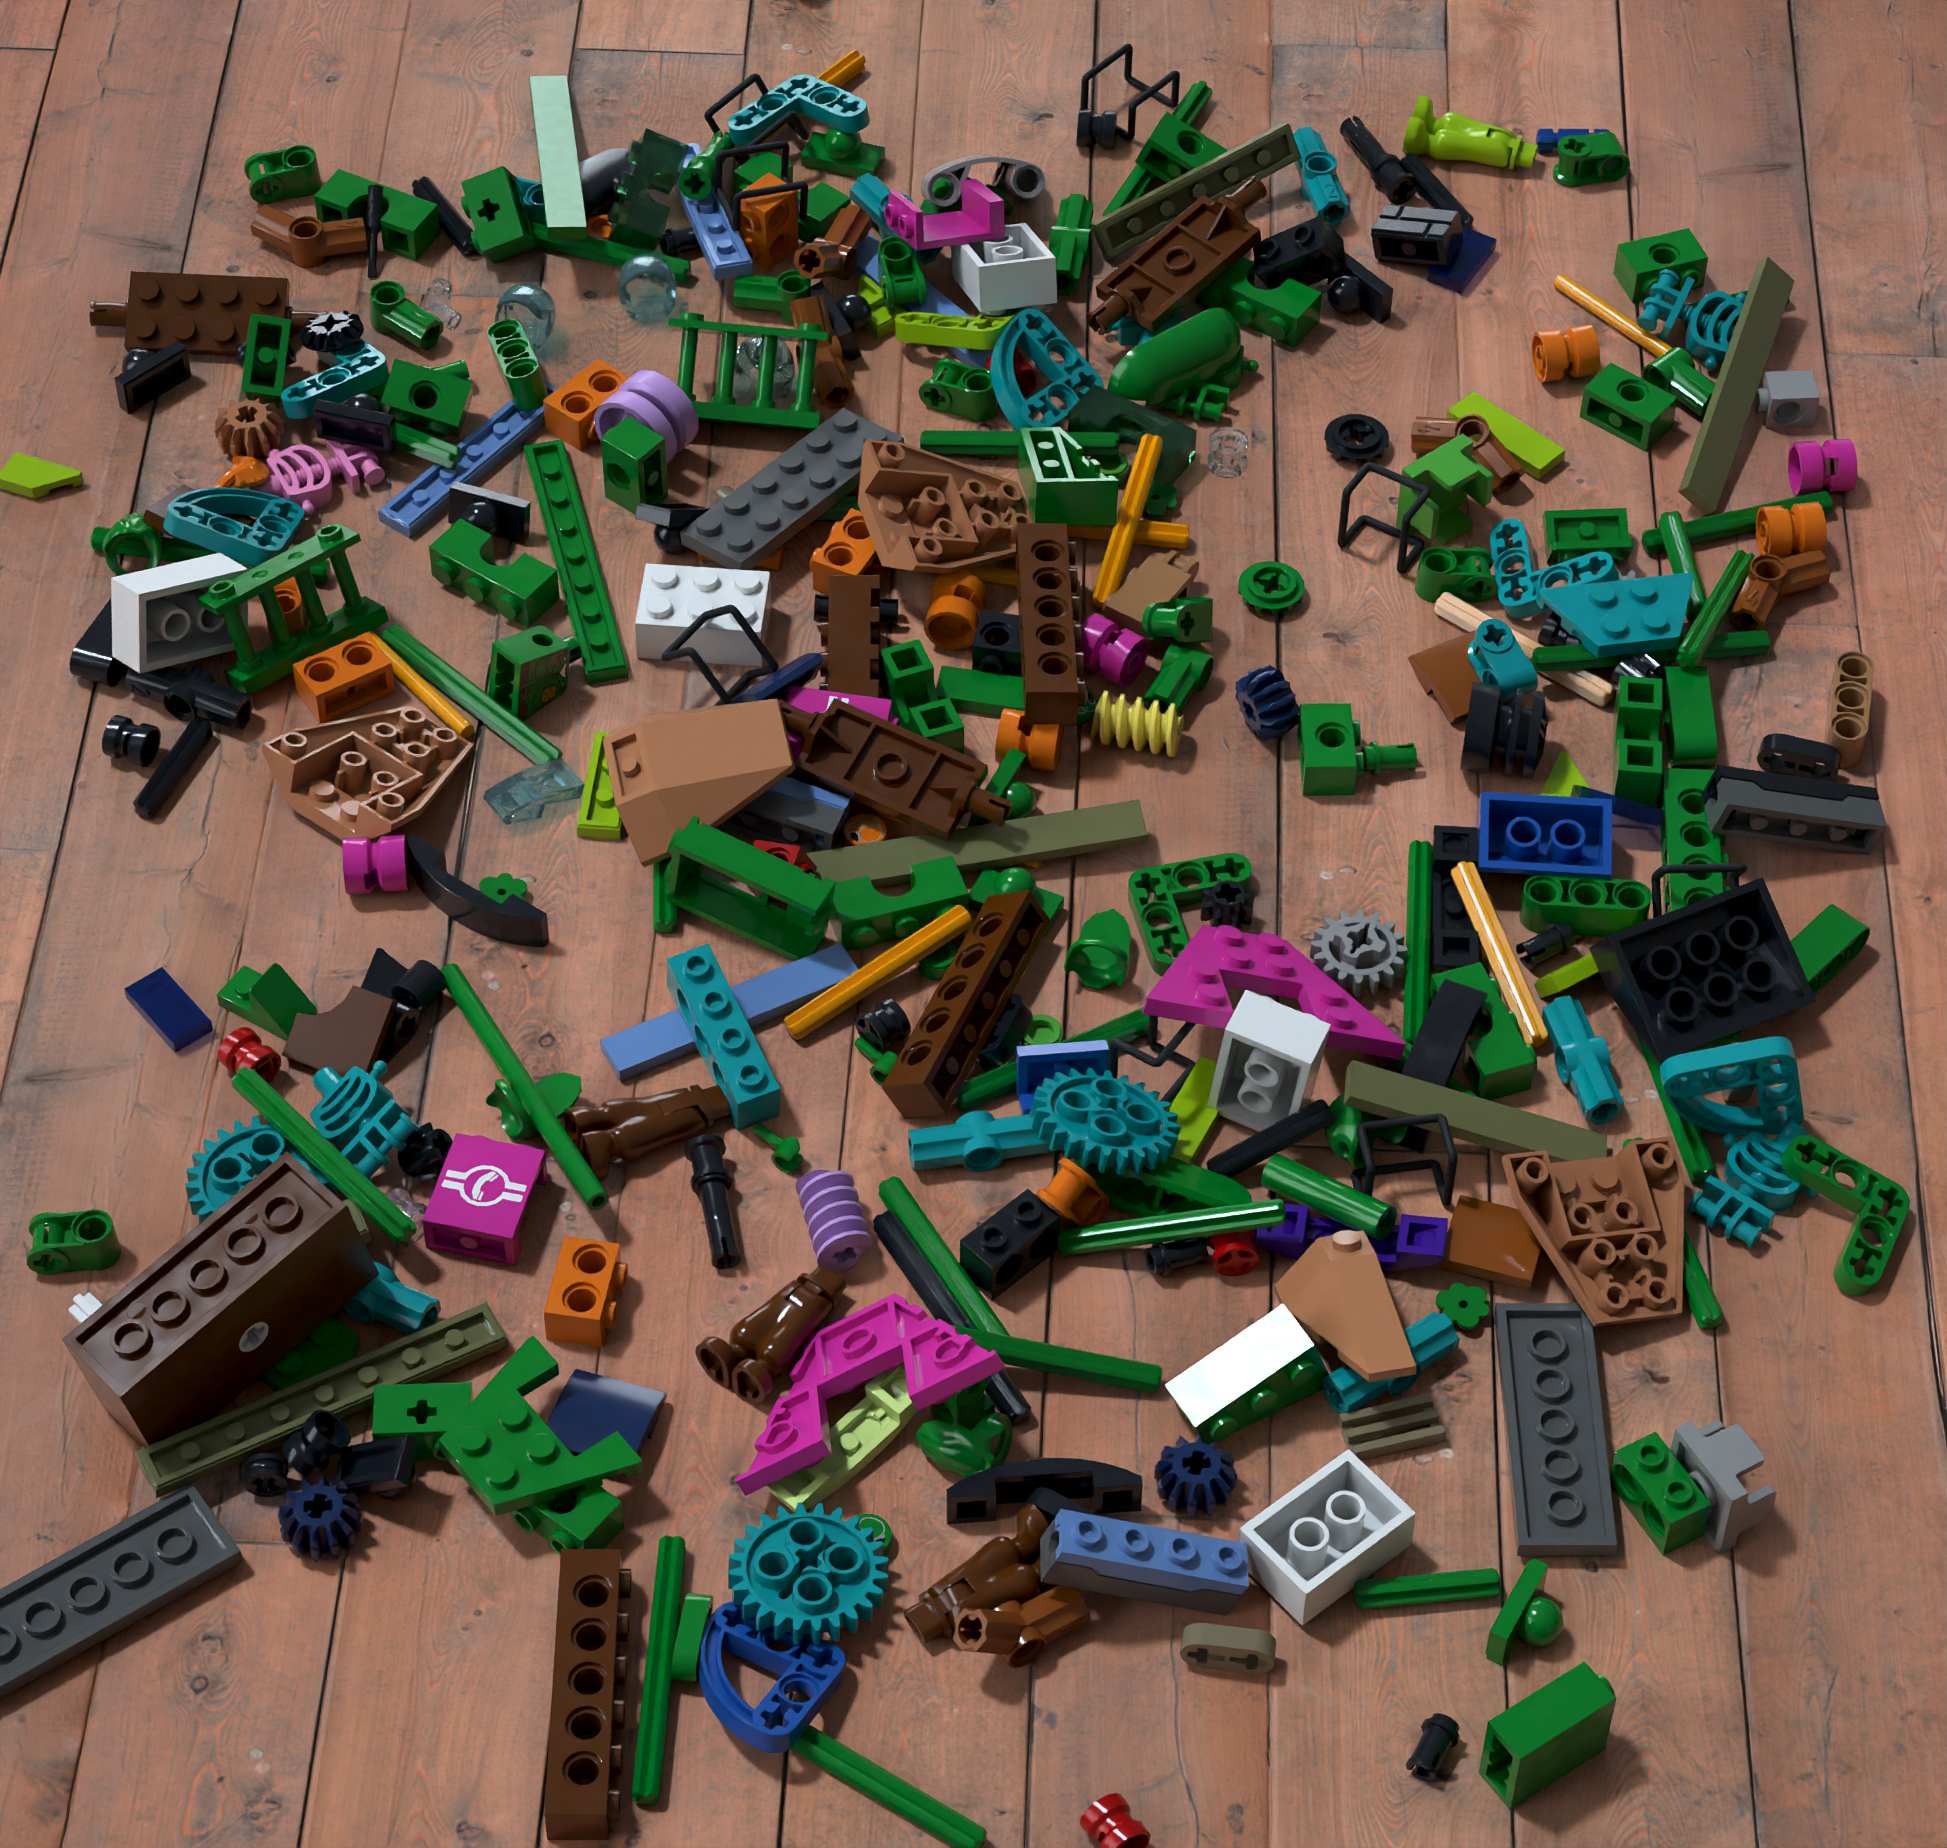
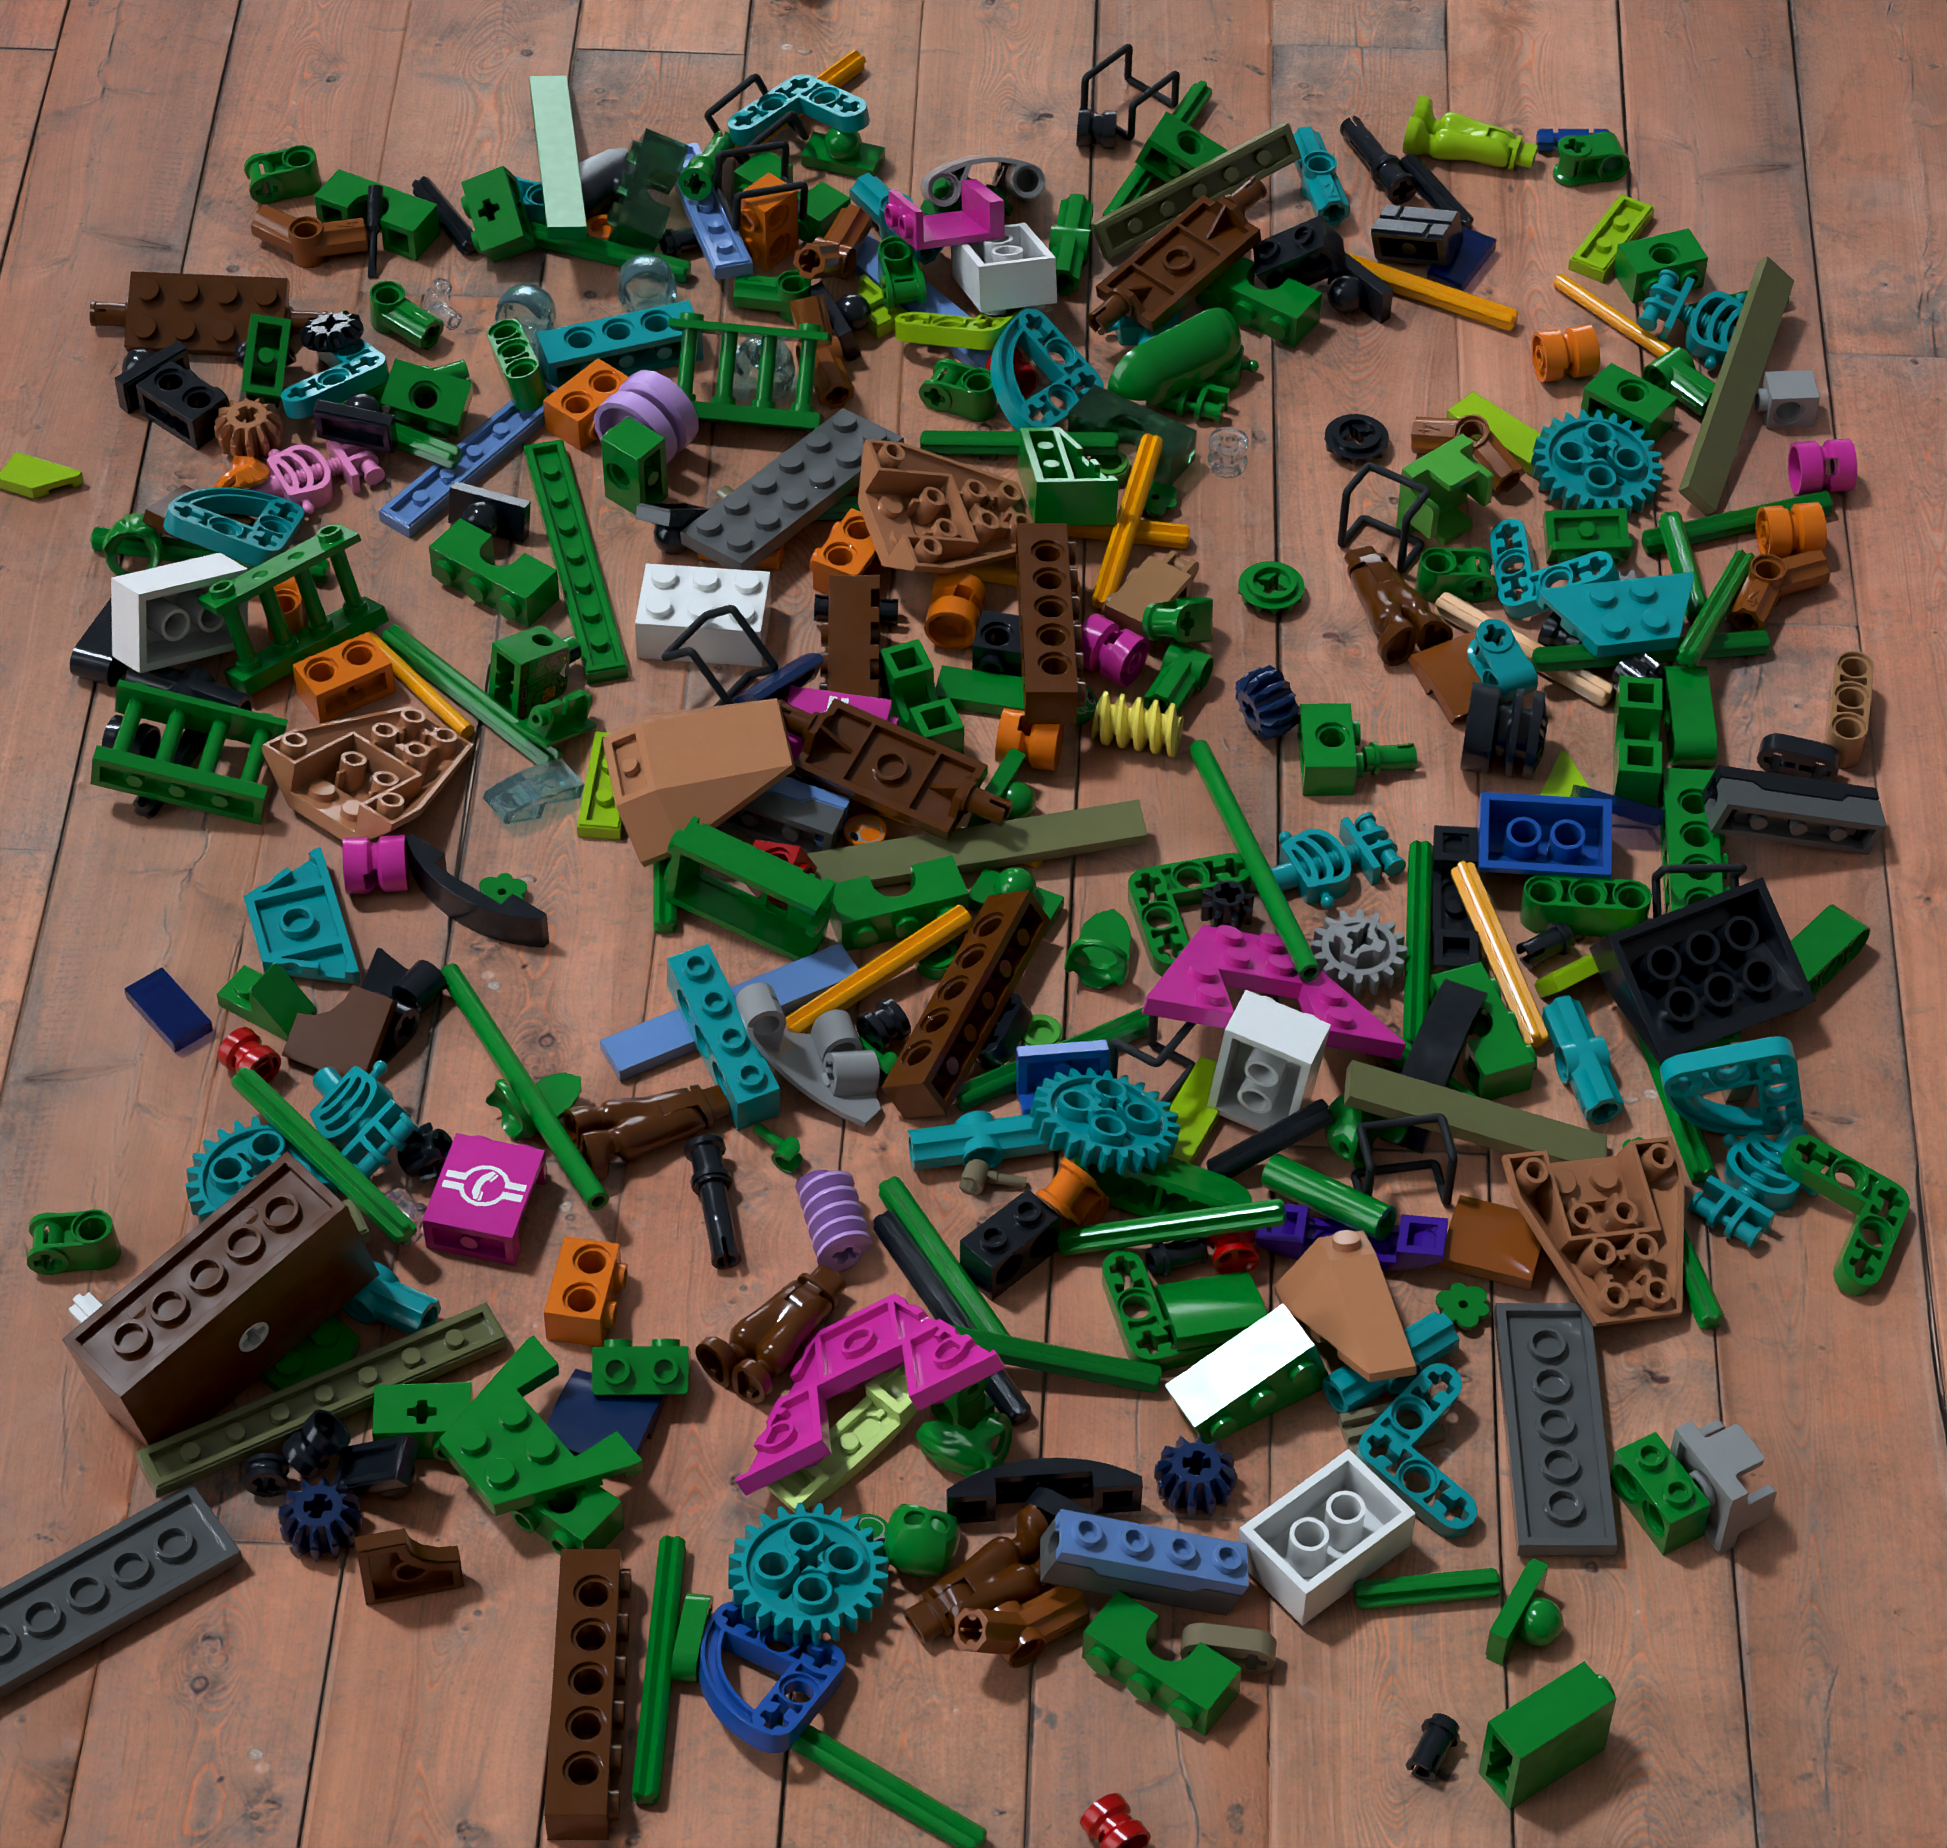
(180, 784): none -> green fence
(181, 403): none -> black brick
(302, 925): none -> teal wing
(403, 1568): none -> reddish brown tile
(558, 719): none -> green hinge
(623, 341): none -> teal brick
(640, 1370): none -> green bracket
(821, 1064): none -> light grey panel
(921, 1540): none -> green helmet
(978, 1173): none -> dark tan hand
(1149, 1329): none -> green beam
(1190, 1689): none -> green arch
(1210, 1308): none -> green slope
(1255, 861): none -> green piece
(1320, 853): none -> teal torso
(1394, 607): none -> reddish brown piece
(1401, 1445): none -> teal beam
(1443, 296): none -> light orange axle
(1596, 463): none -> teal gear
(1620, 224): none -> lime tile

